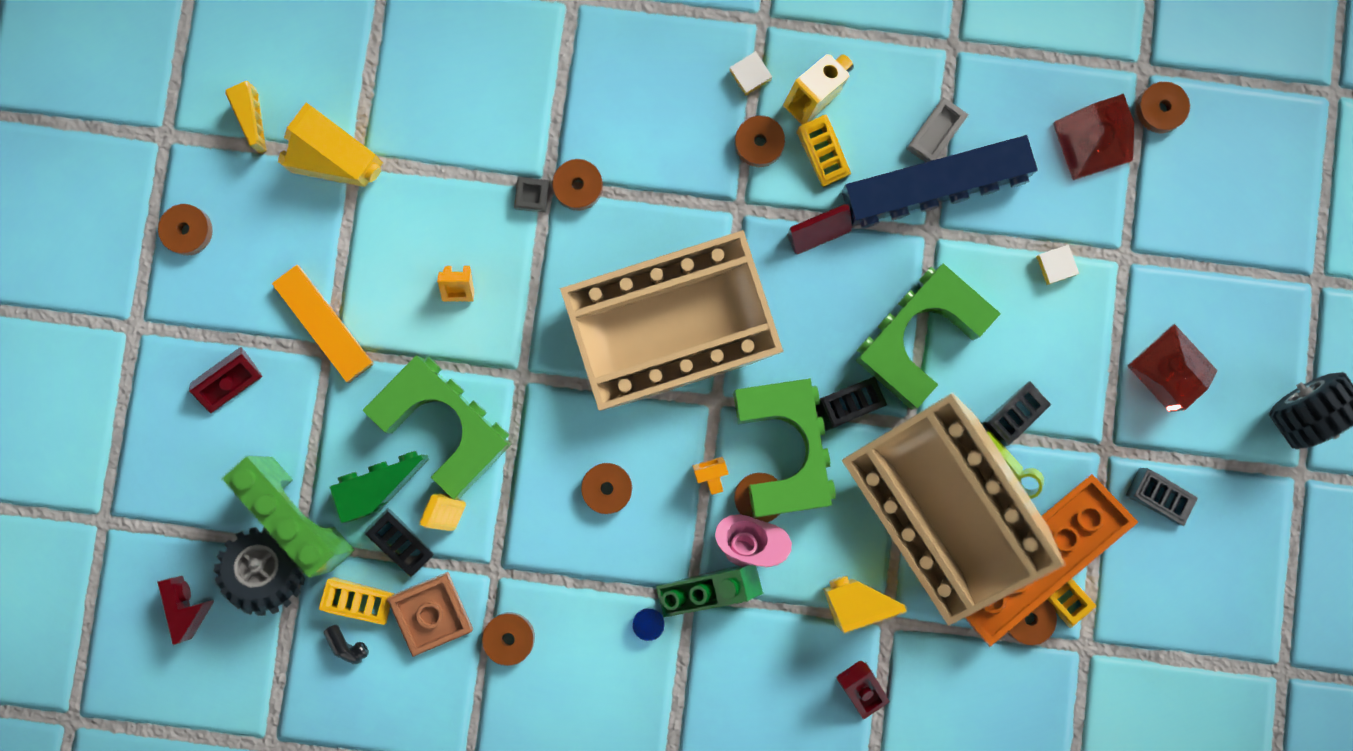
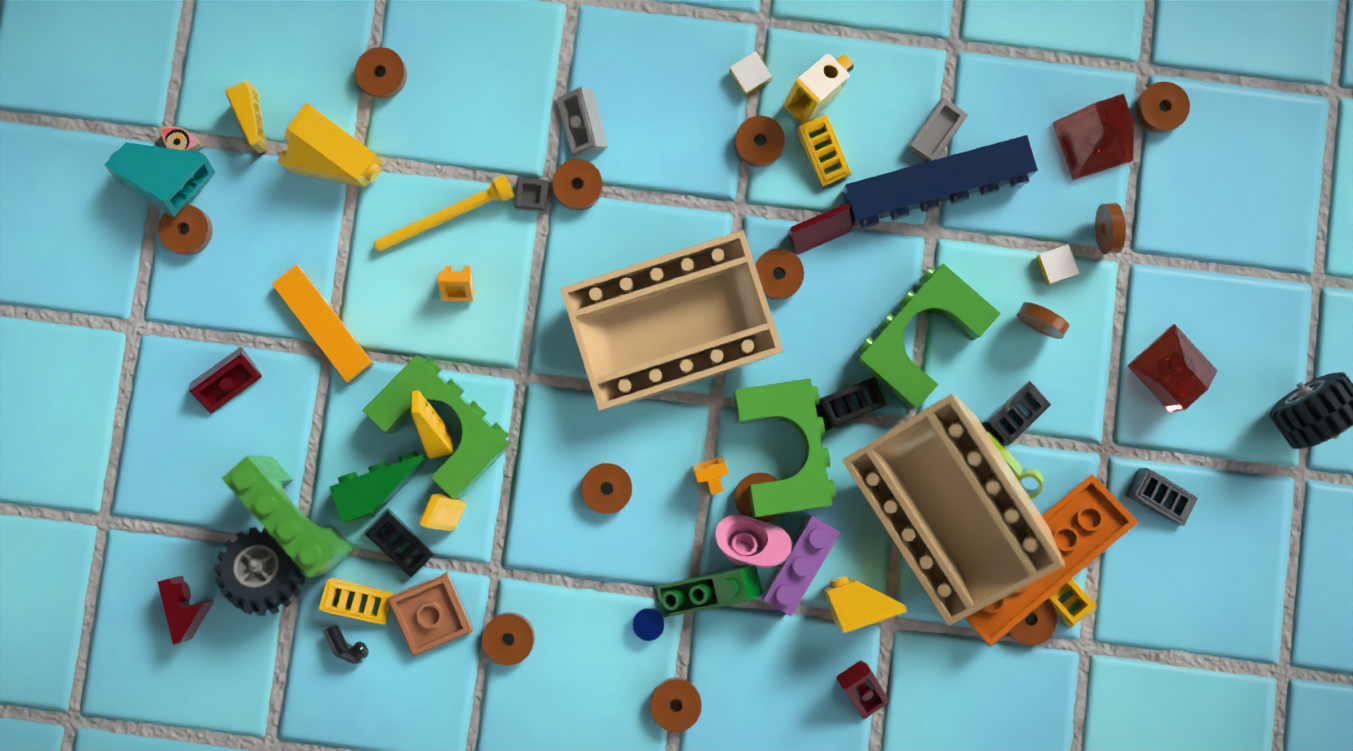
(160, 174): none -> teal slope
(180, 139): none -> tile
(374, 60): none -> dark orange piece
(433, 431): none -> yellow slope
(498, 190): none -> yellow piece
(582, 121): none -> light grey slope
(678, 719): none -> dark orange piece
(789, 264): none -> dark orange piece
(799, 569): none -> medium lavender arch
(1043, 320): none -> dark orange piece
(1110, 228): none -> dark orange piece

